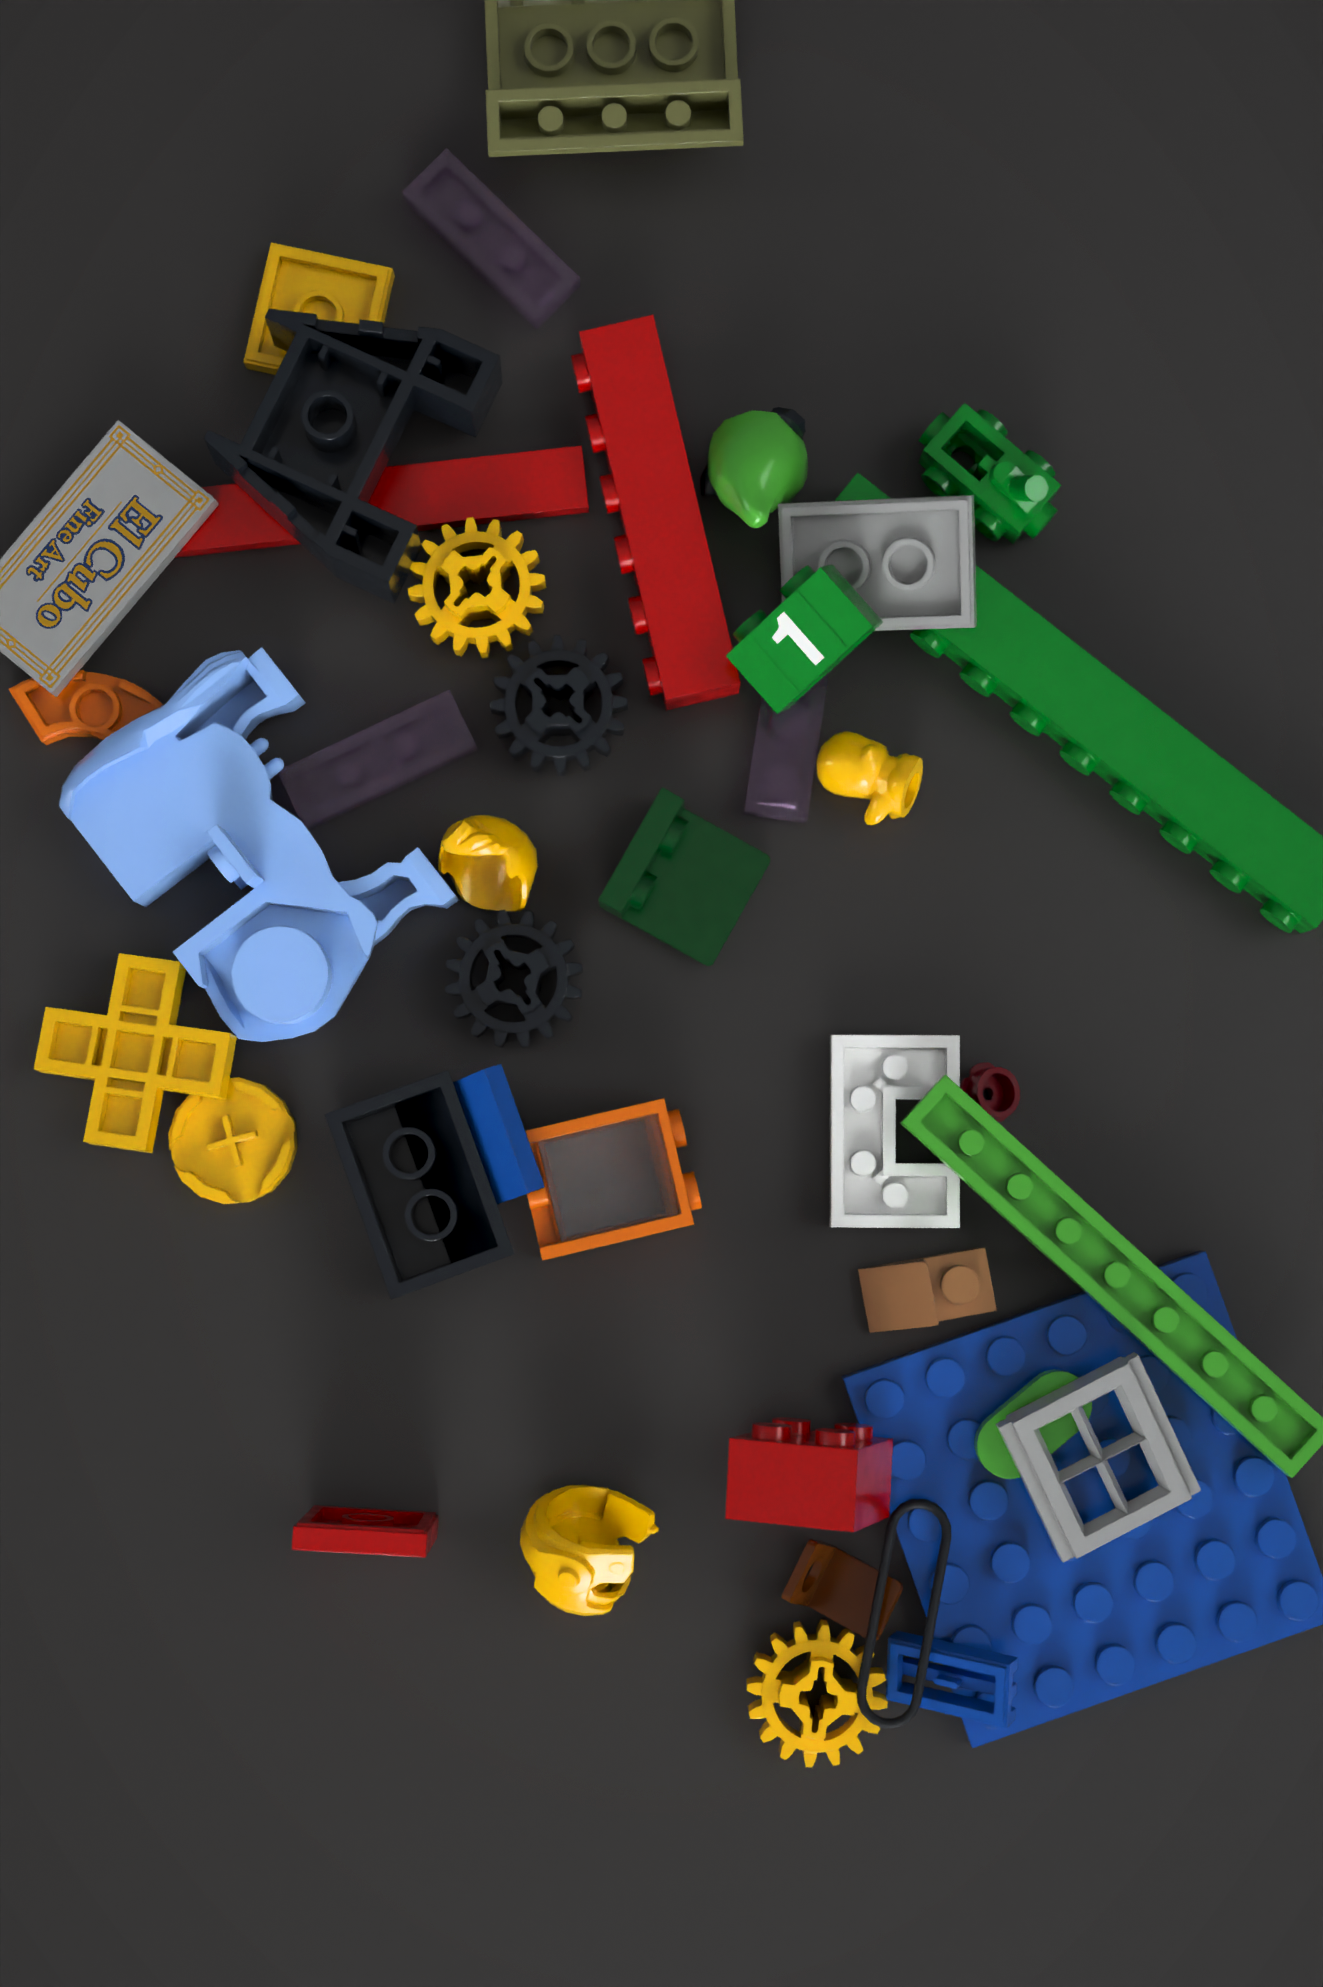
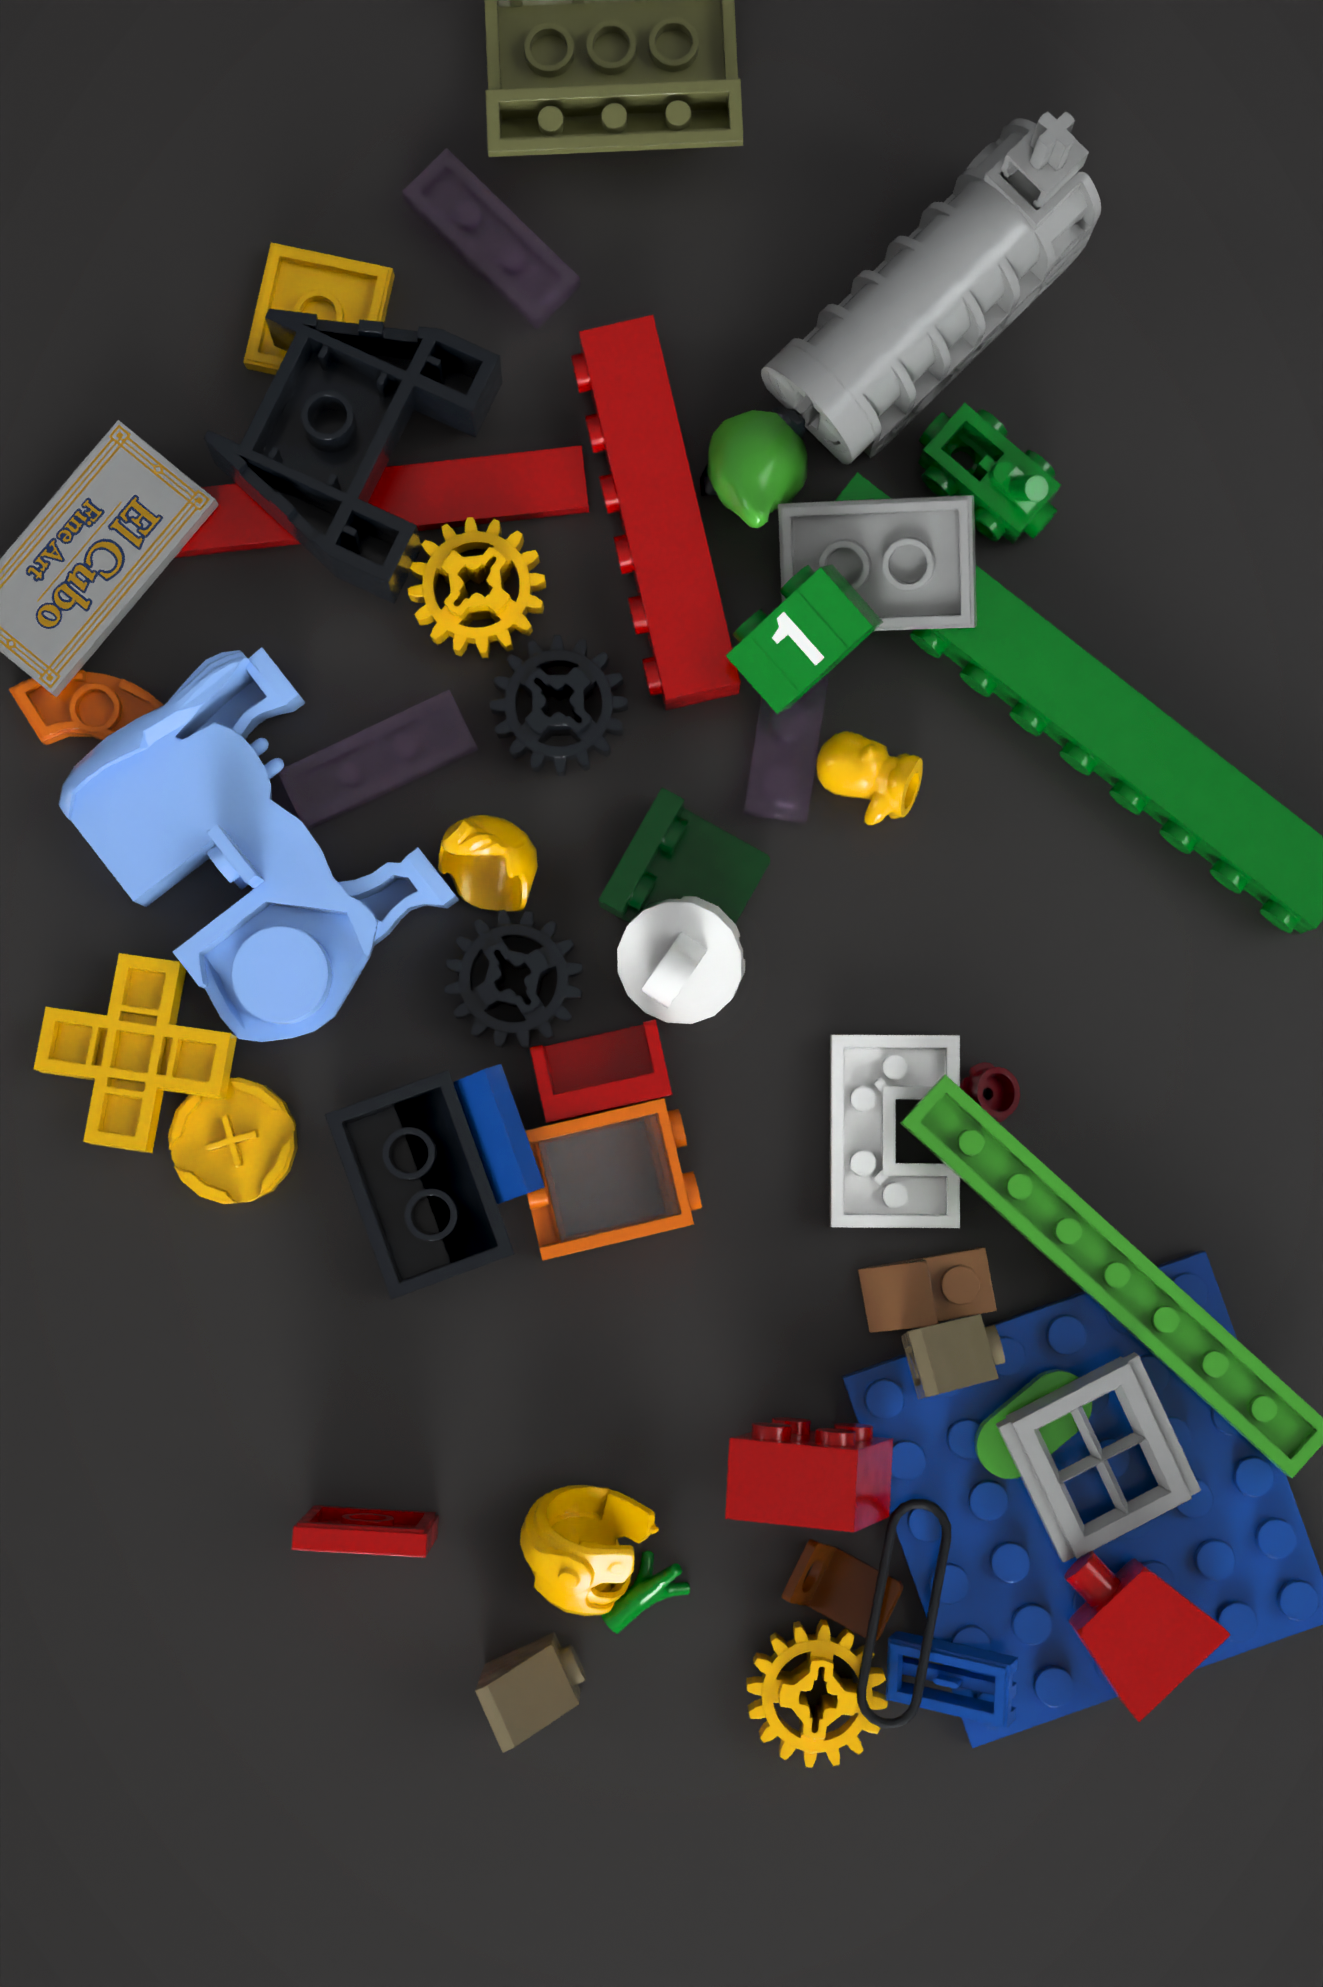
(529, 1689): none -> dark tan slope
(601, 1072): none -> red panel
(645, 1592): none -> green bar
(681, 960): none -> white tile
(942, 290): none -> light grey piece
(952, 1355): none -> dark tan slope
(1139, 1630): none -> red torso

